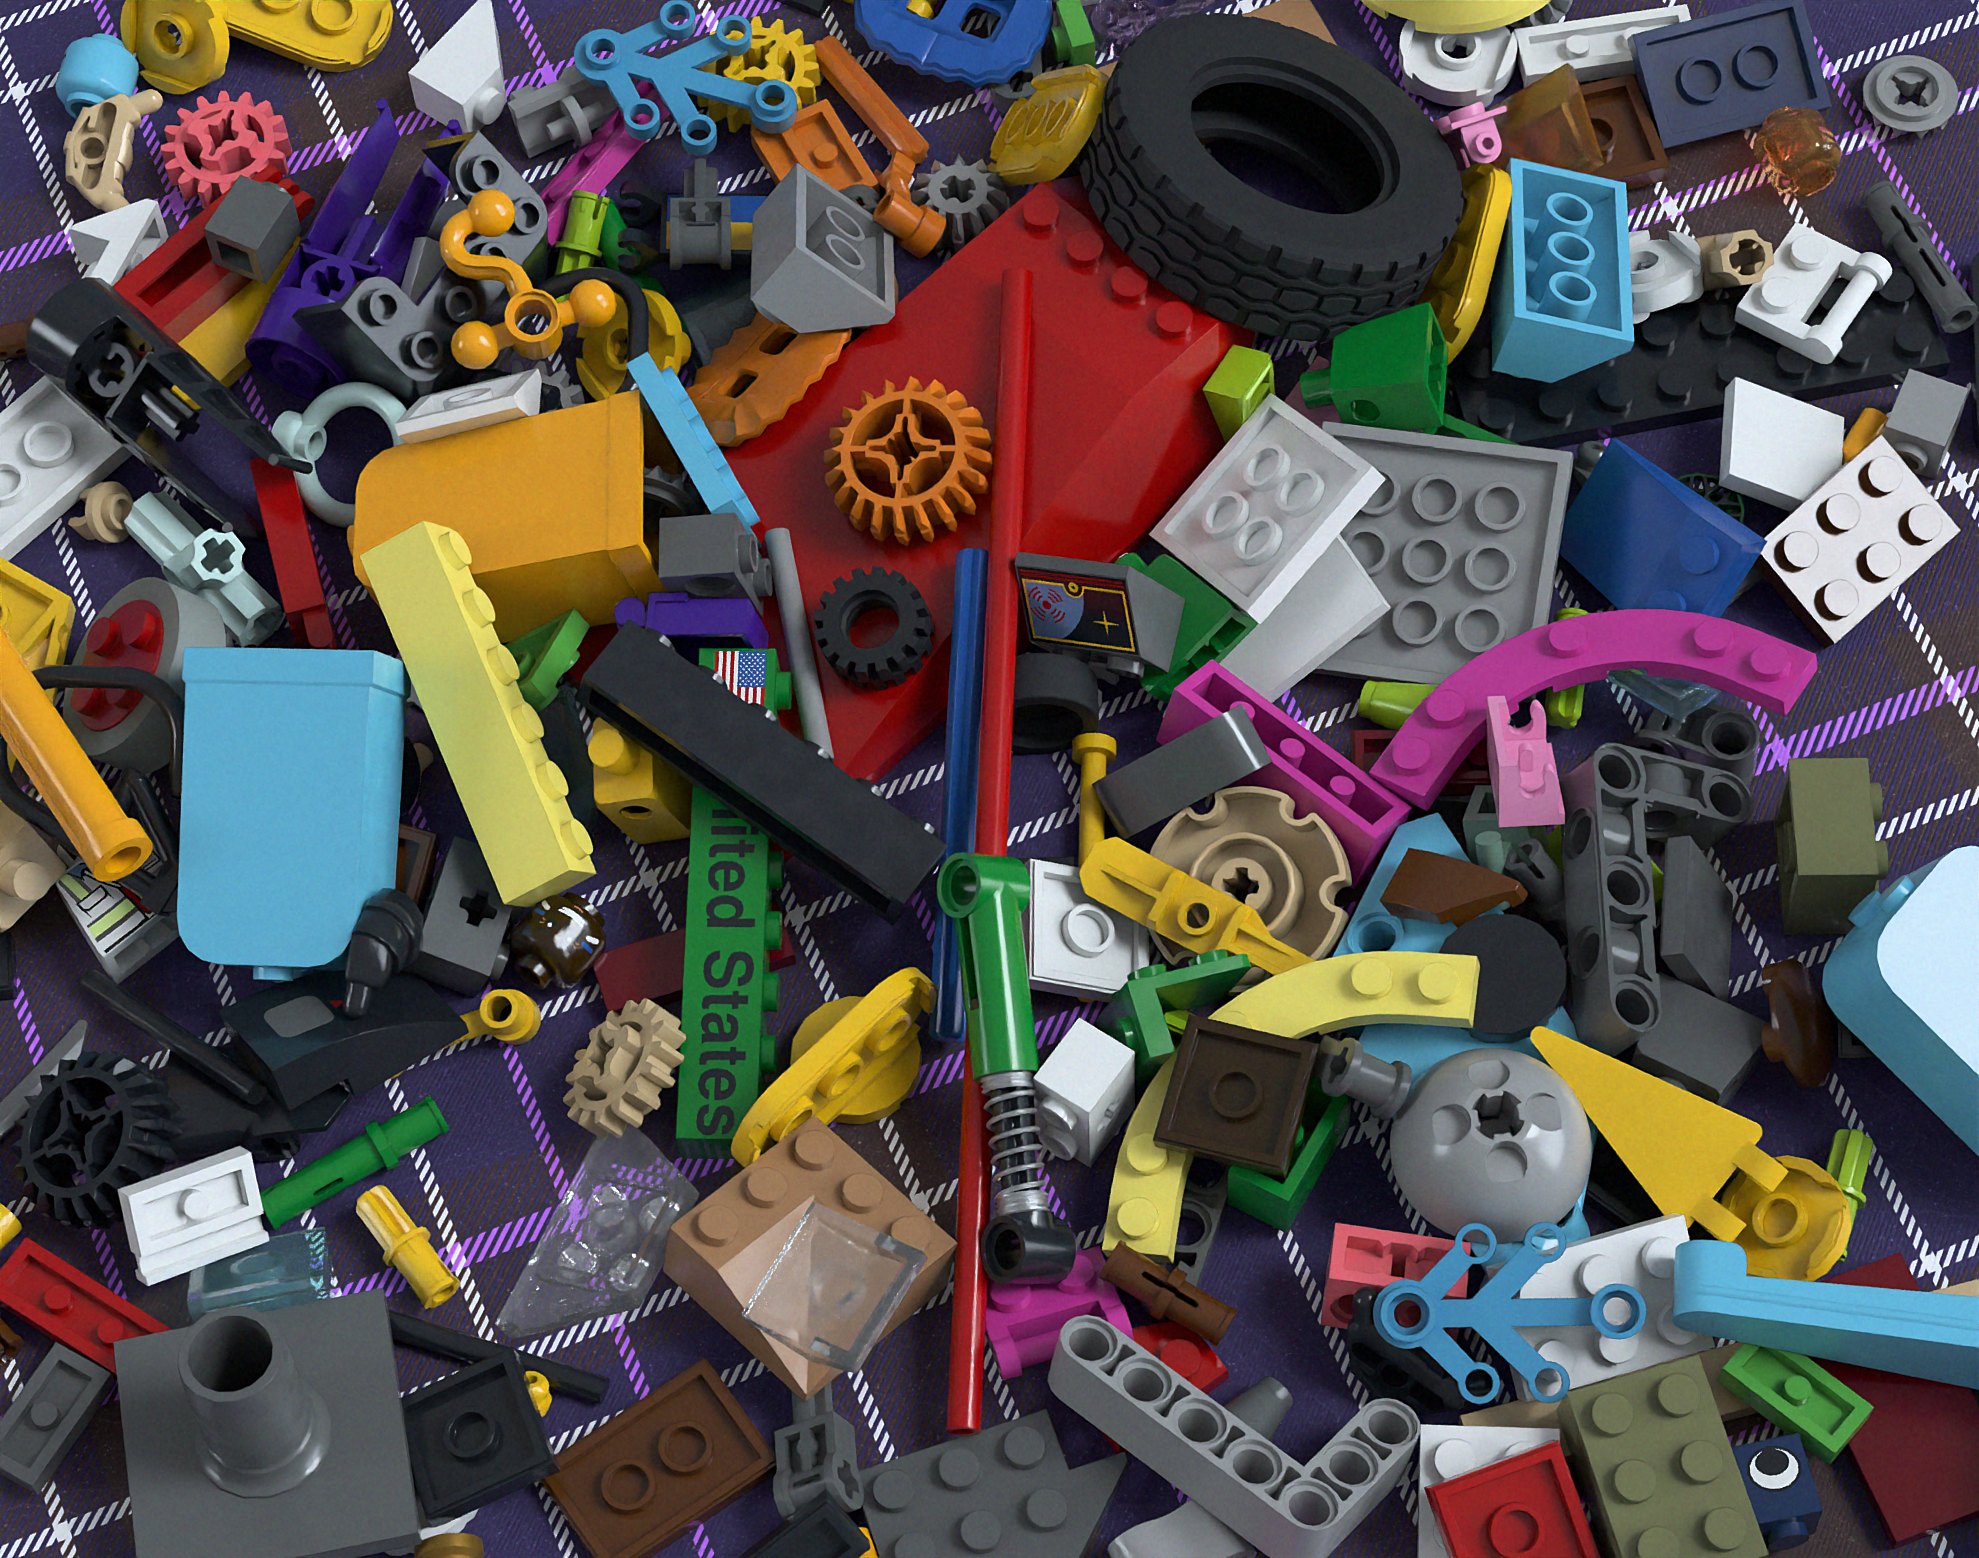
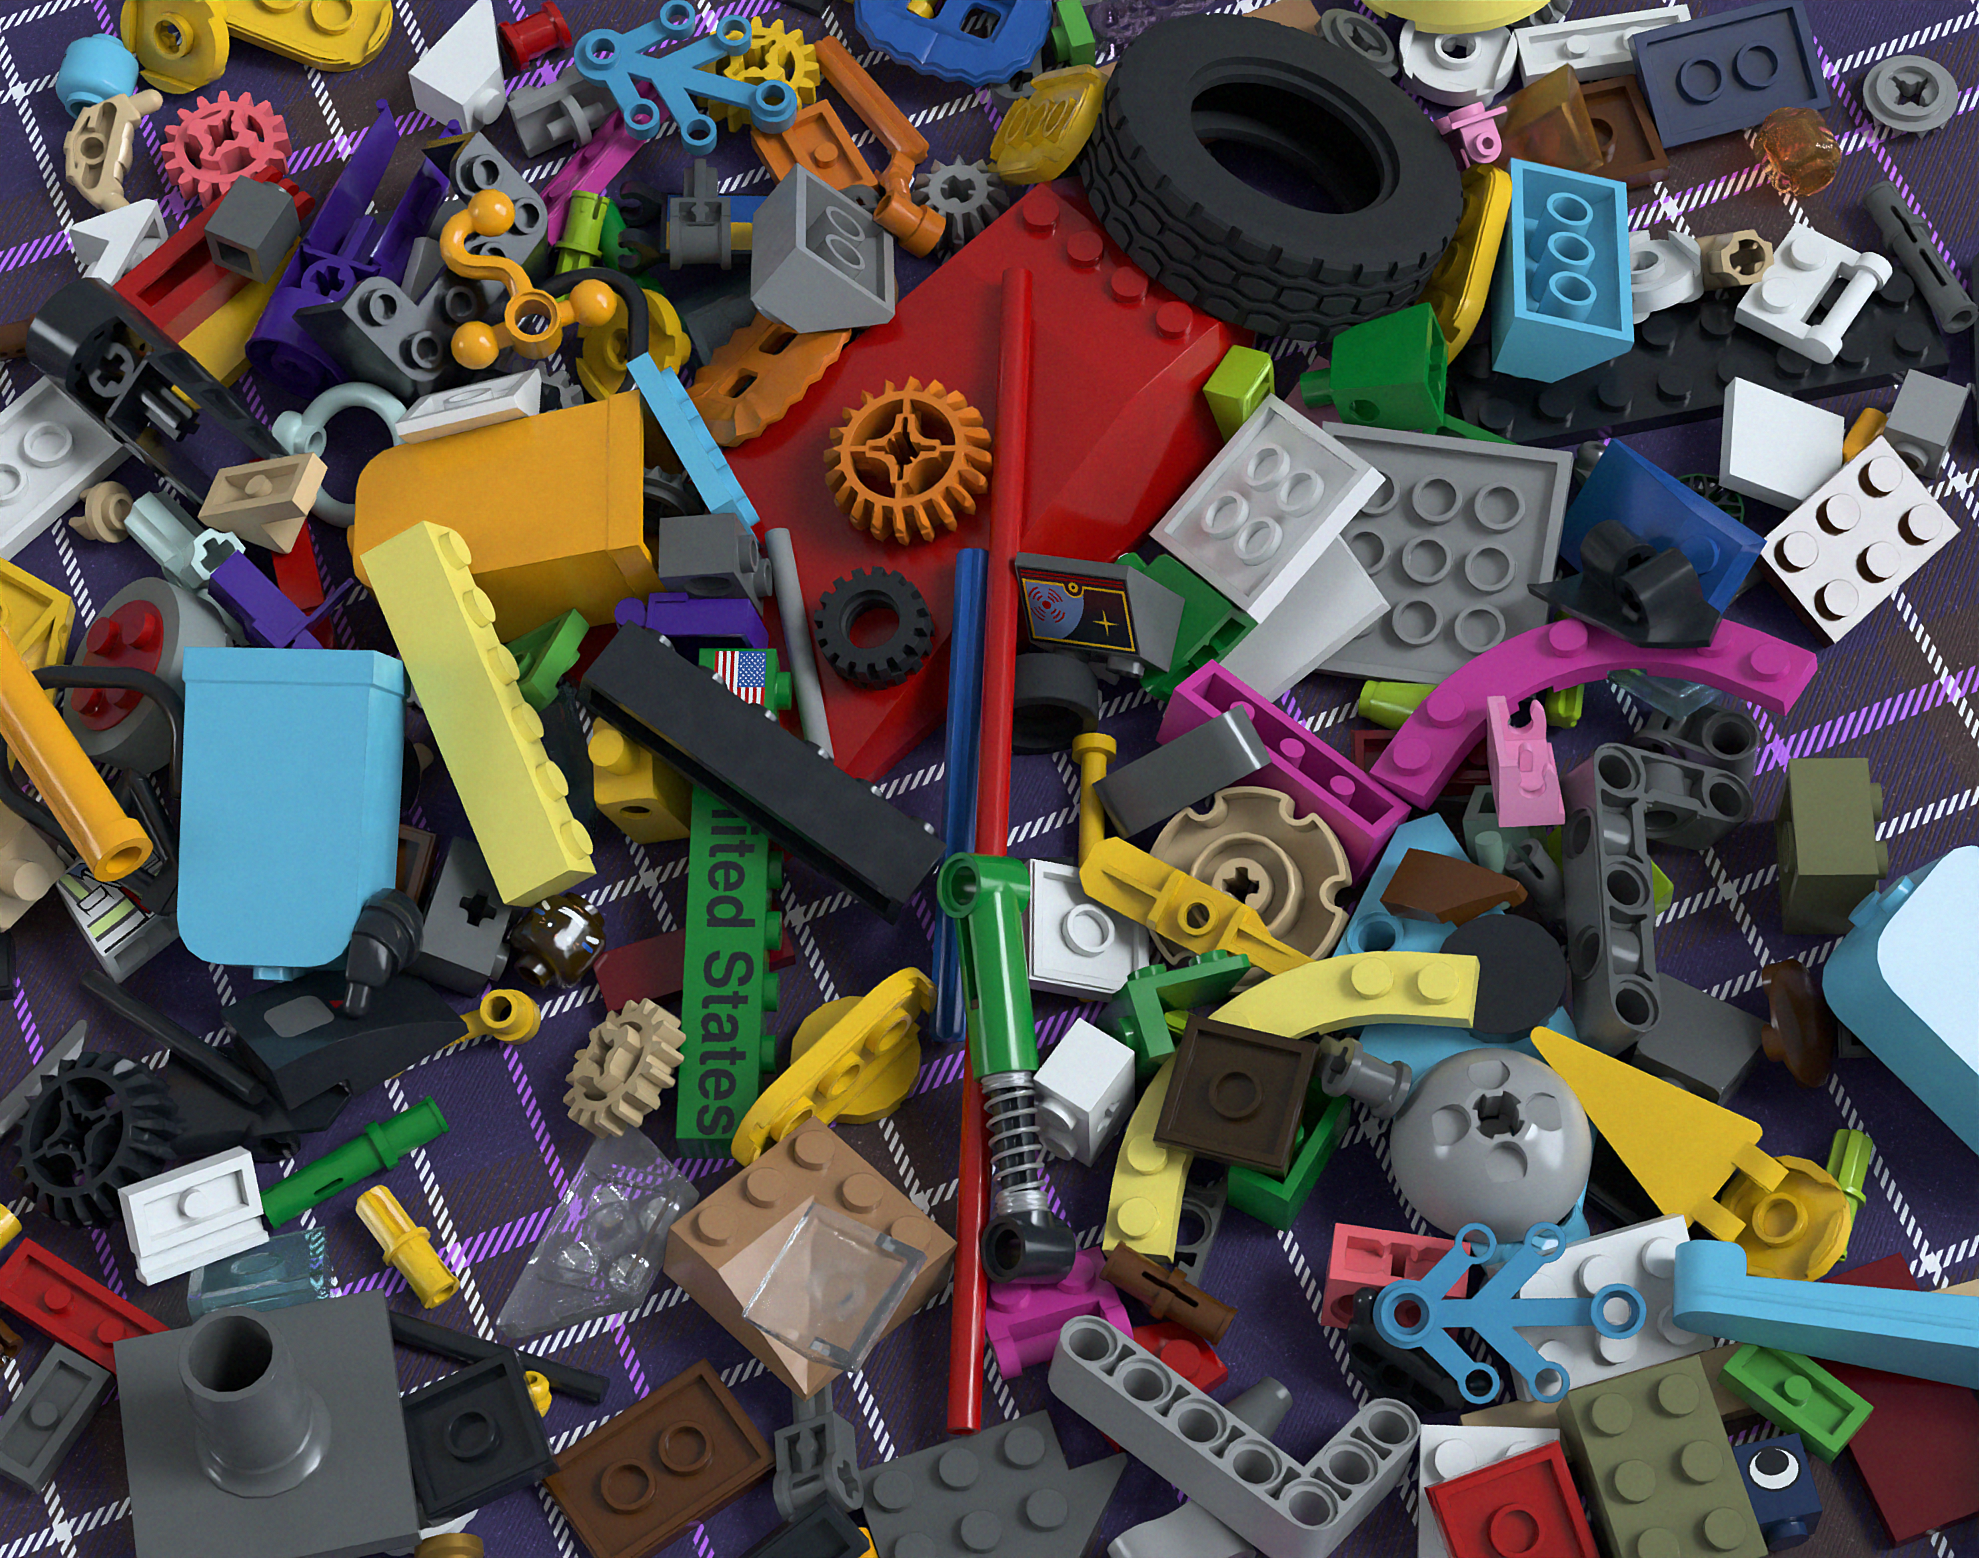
(263, 610): none -> dark purple piece
(265, 499): none -> tan slope
(534, 35): none -> red bush
(1360, 37): none -> dark grey gear
(1635, 591): none -> black panel
(1695, 919): dark grey tile -> none

